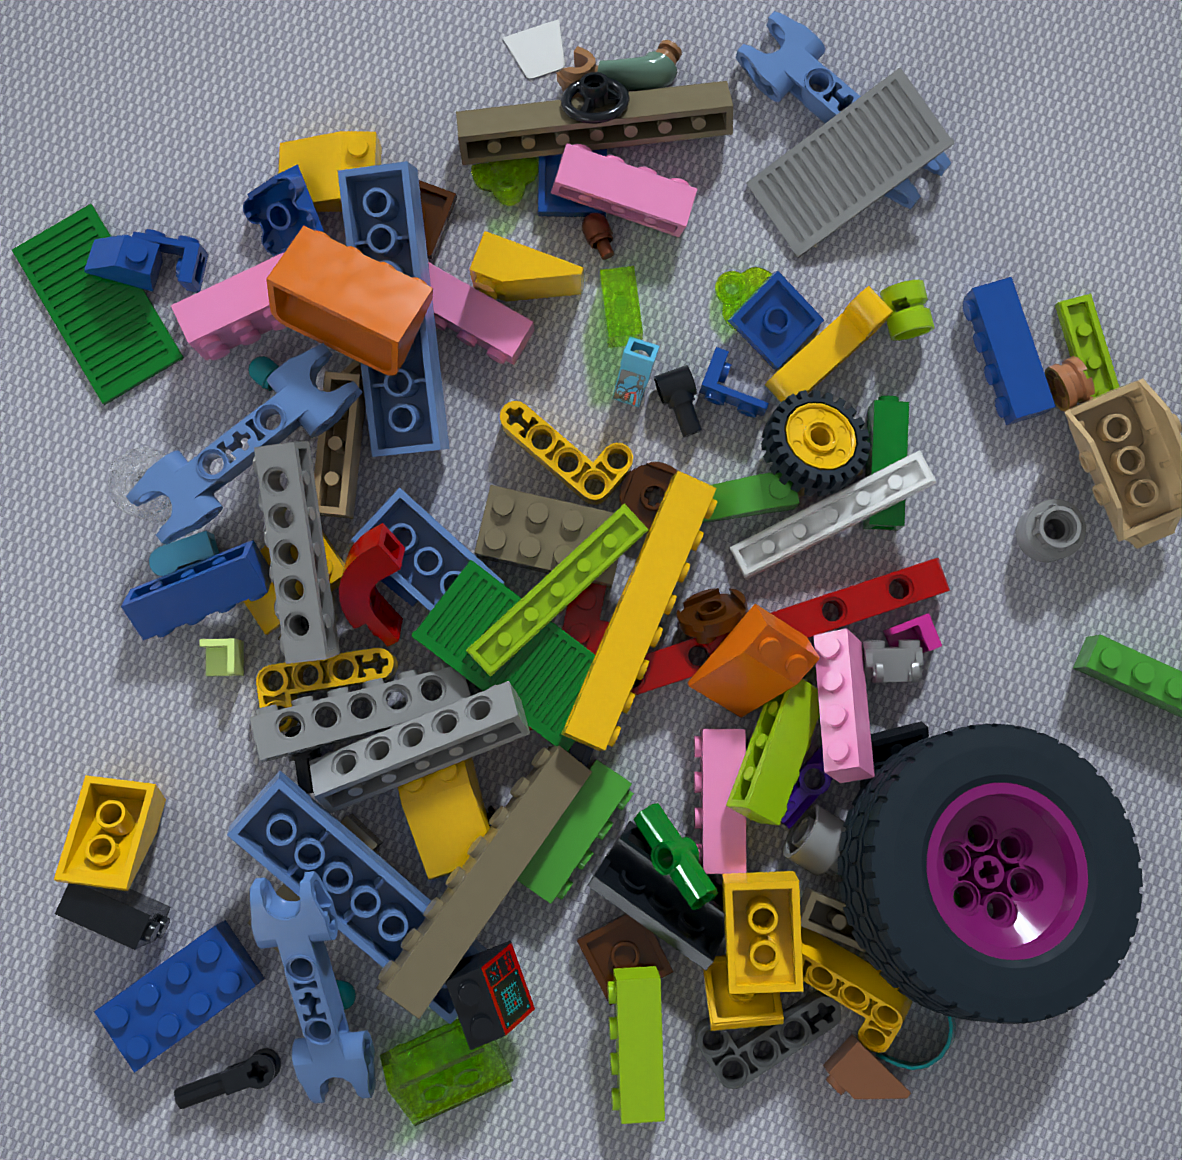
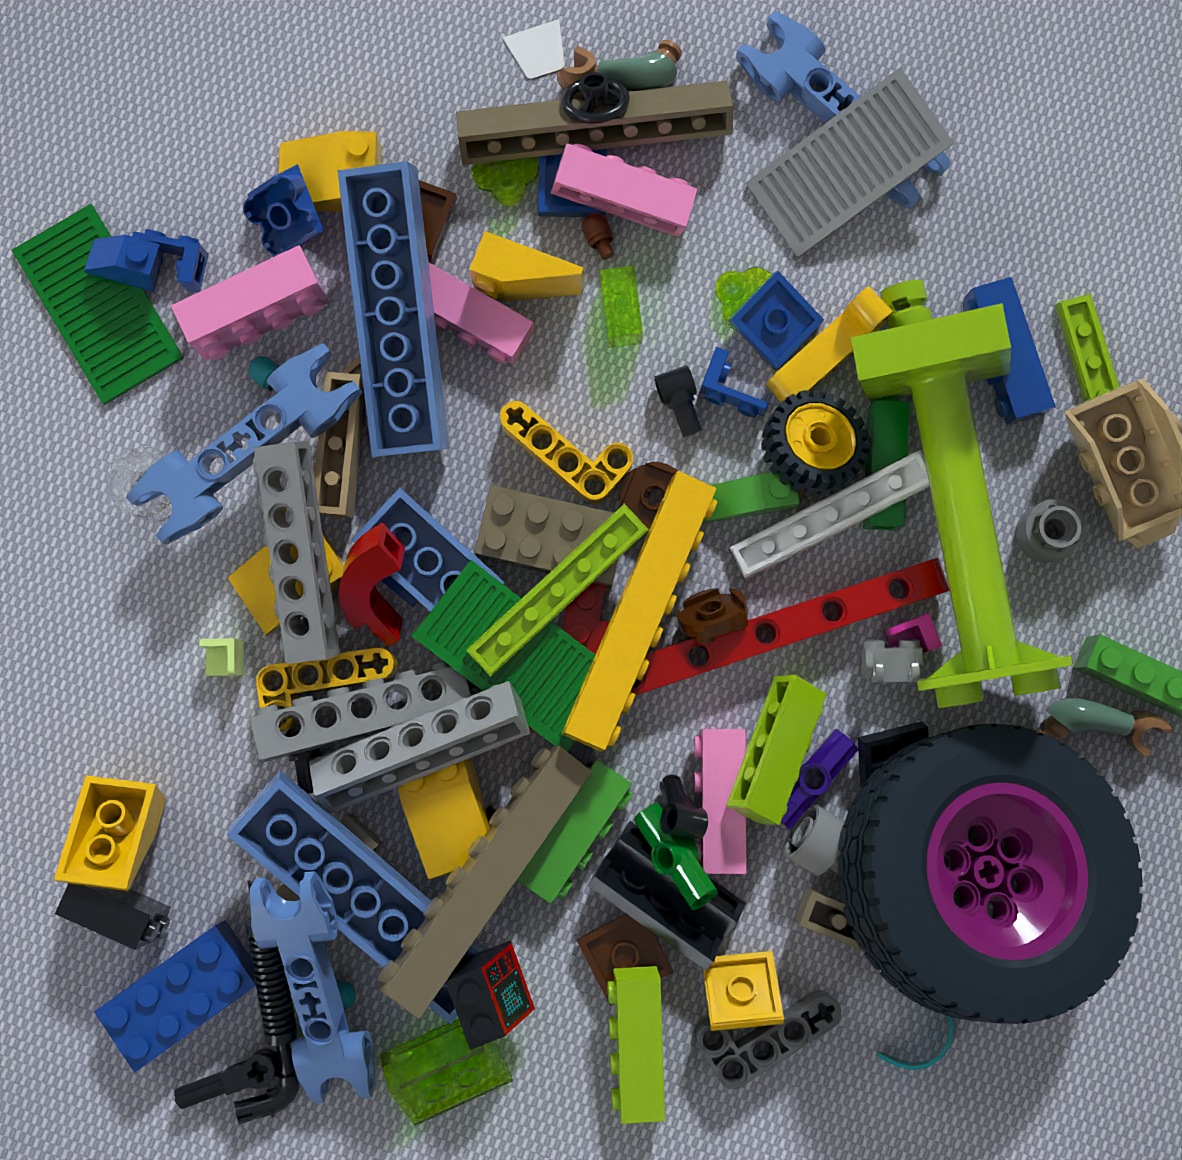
(183, 553): medium azure leg -> none
(198, 591): blue brick -> none
(278, 1027): none -> black piece
(348, 300): orange windscreen -> none
(635, 371): medium azure leg -> none
(679, 814): none -> black pin
(755, 663): orange slope -> none
(763, 932): yellow slope -> none
(843, 707): bright pink brick -> none
(856, 986): yellow beam -> none
(862, 1074): nougat slope -> none
(934, 365): none -> lime piece
(1069, 383): nougat wheel -> none
(1083, 715): none -> sand green piece

